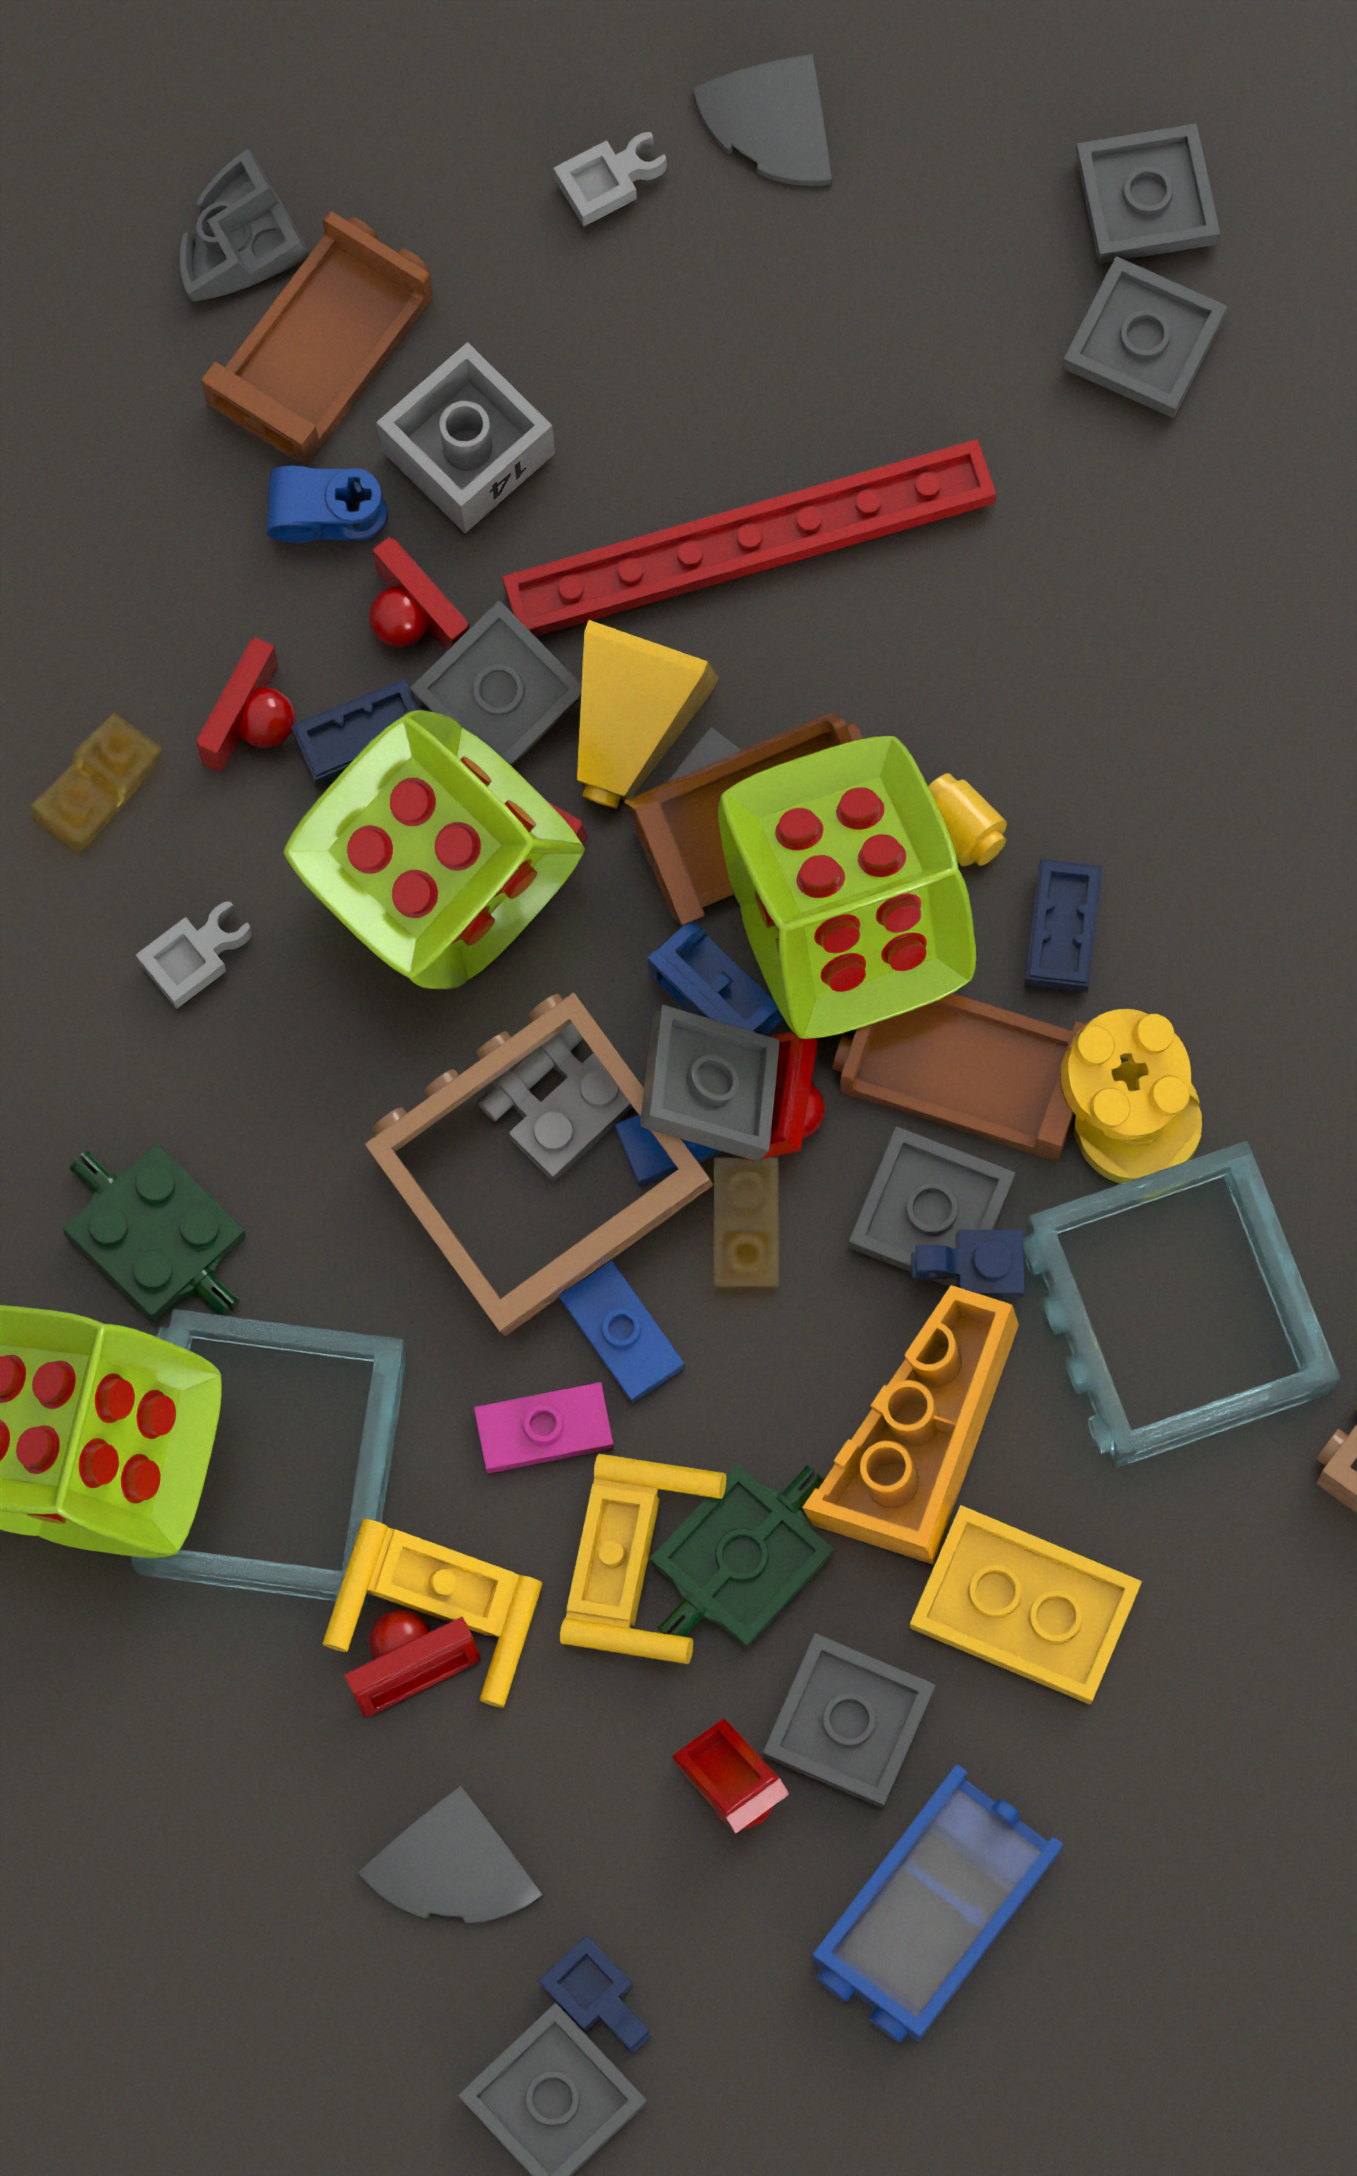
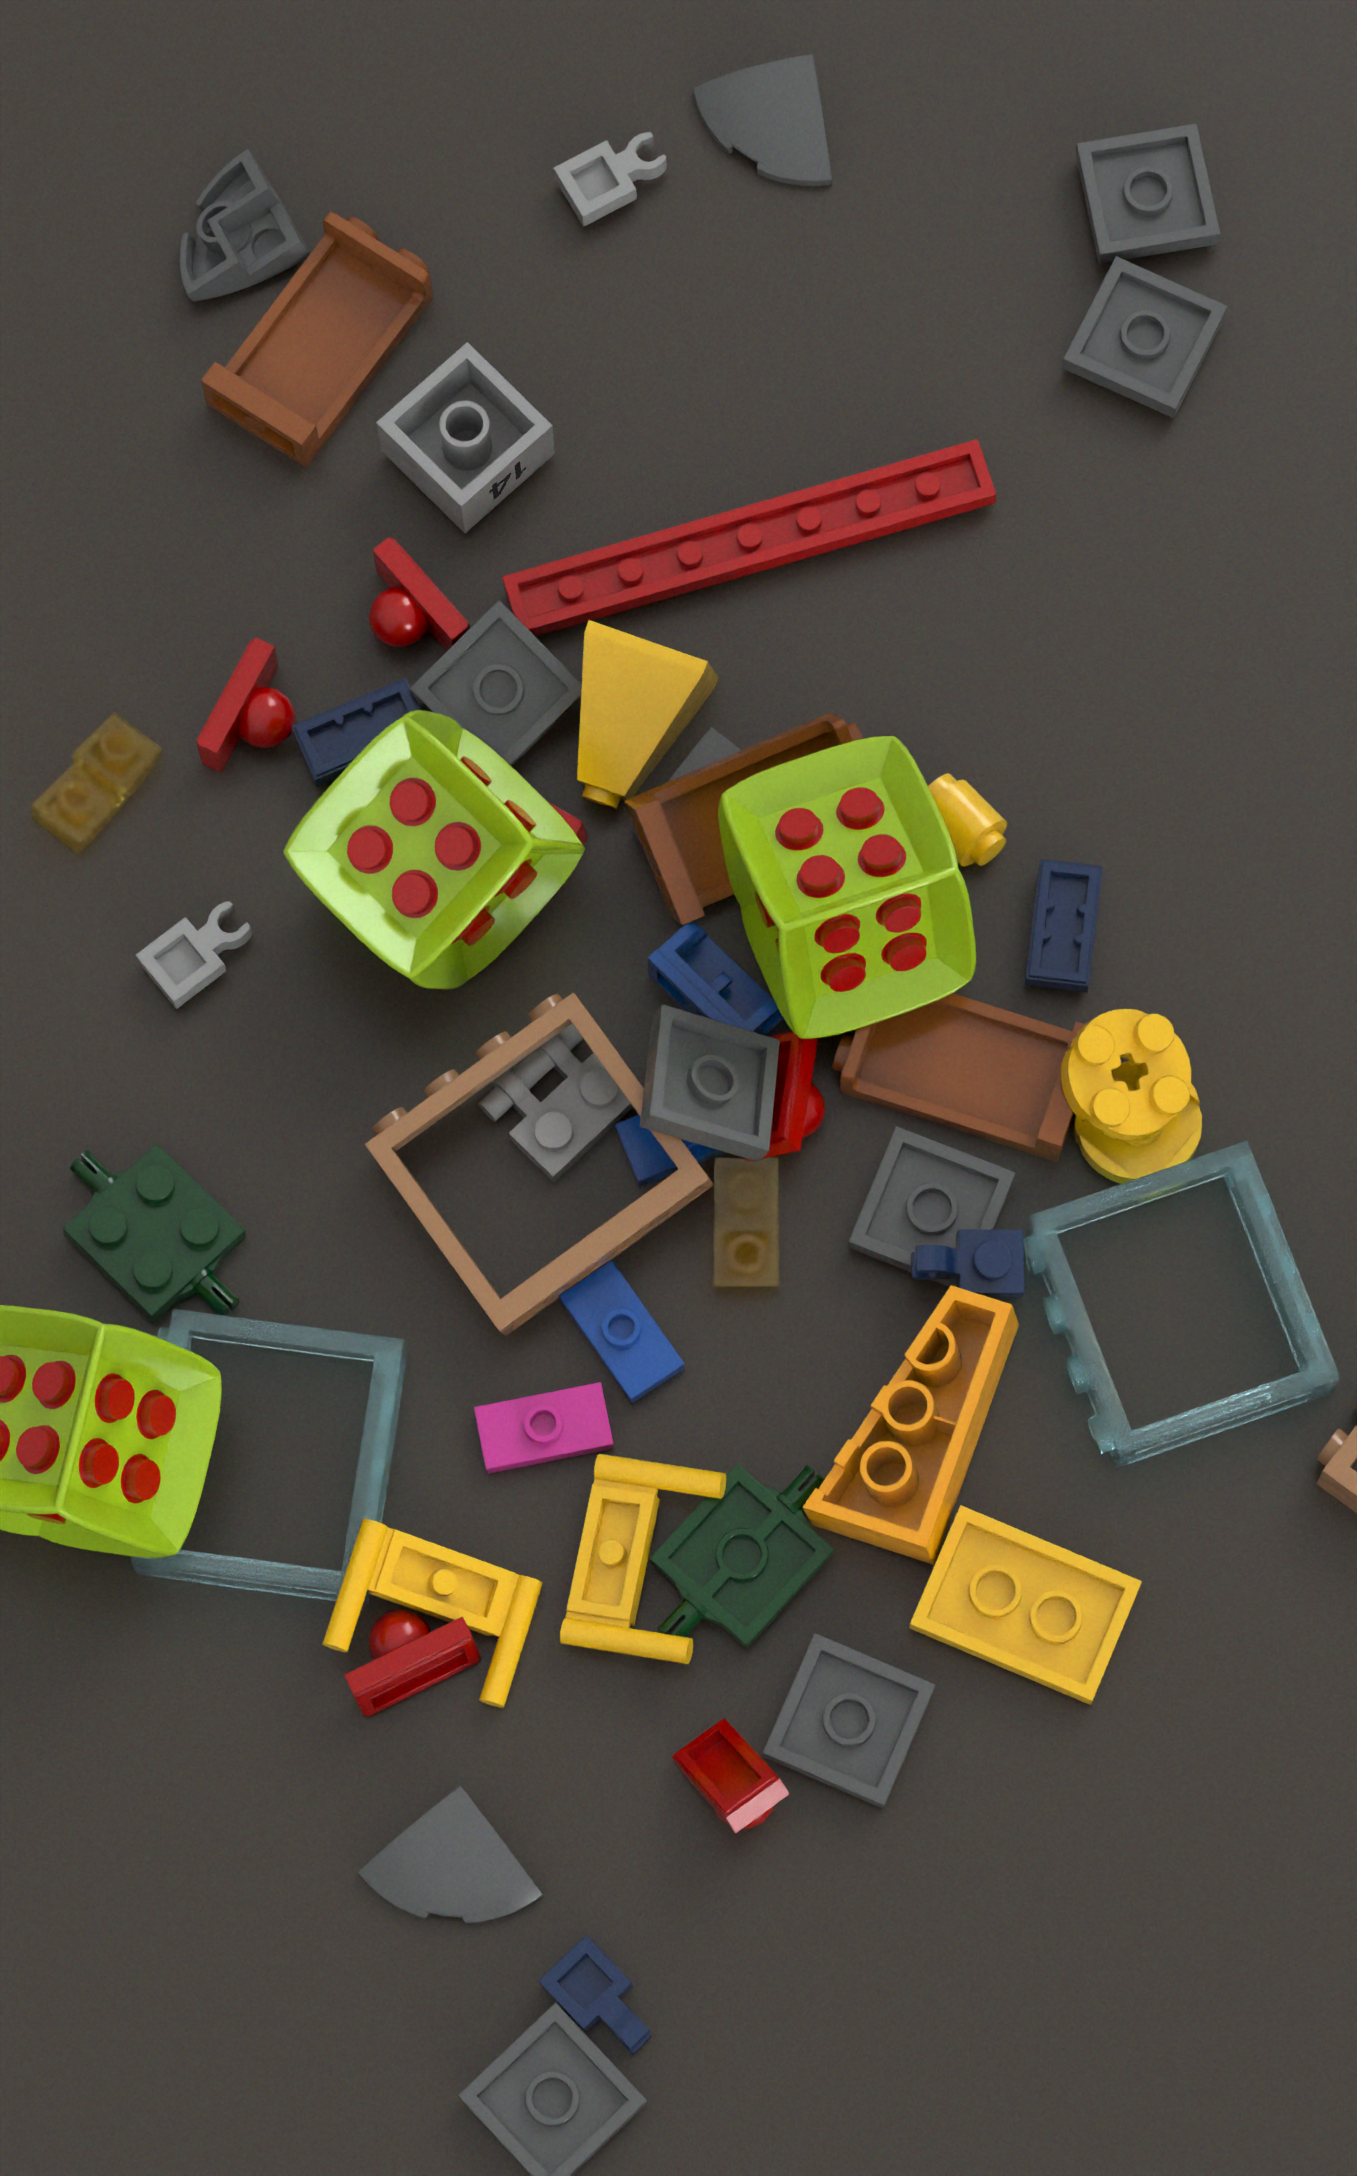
(315, 503): blue piece -> none
(933, 1907): clear door -> none

